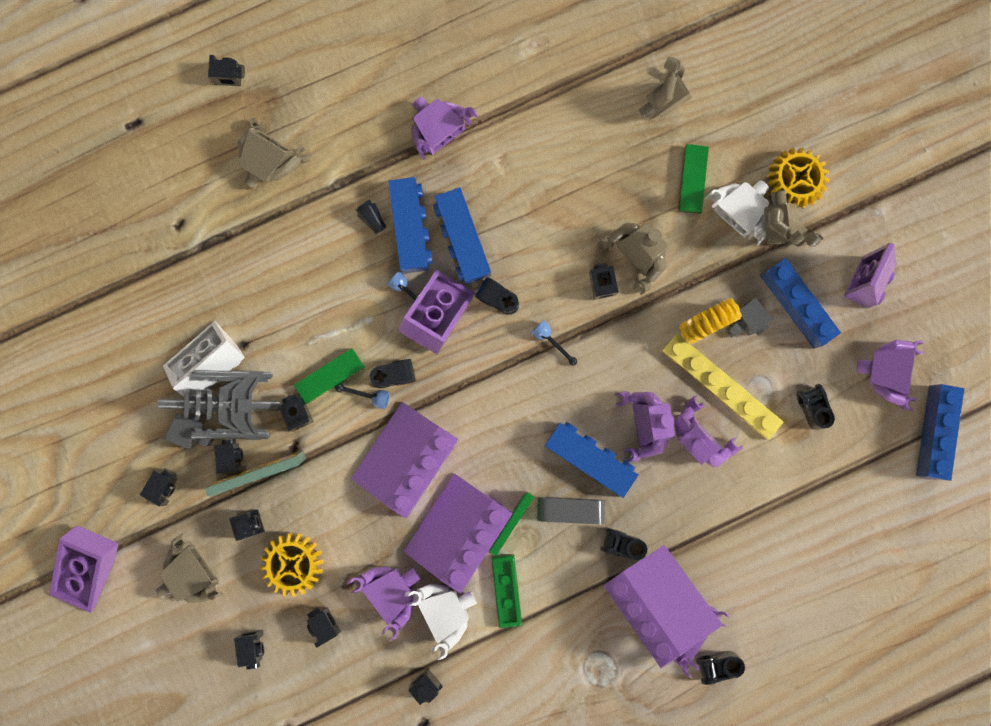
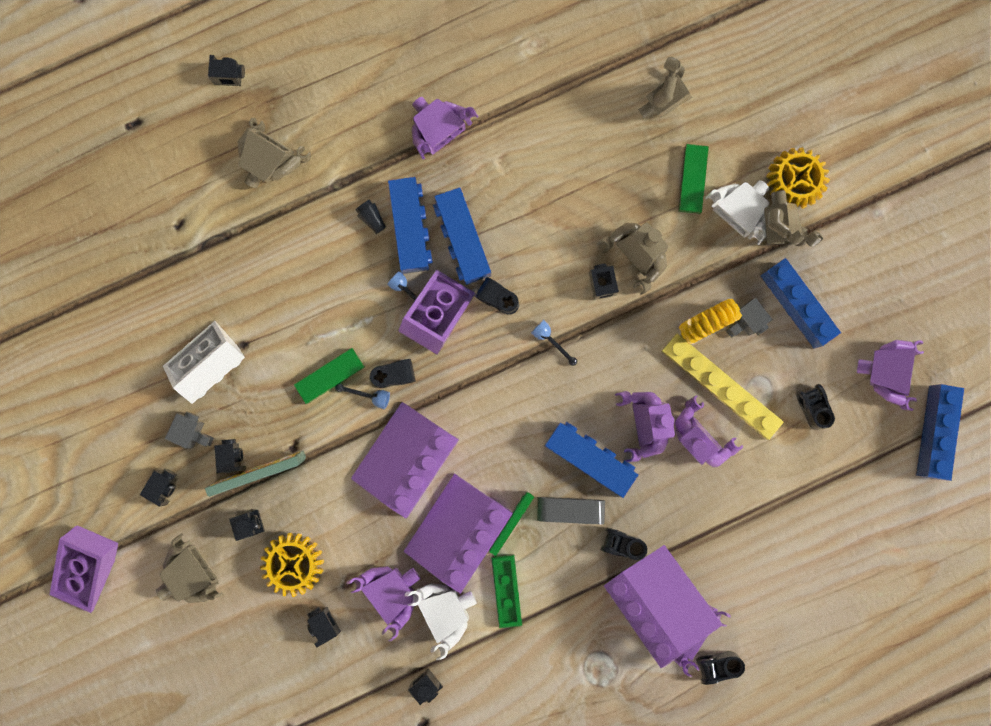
(232, 404): dark grey bar -> none
(249, 649): black brick -> none
(302, 417): black brick -> none
(872, 276): medium lavender slope -> none

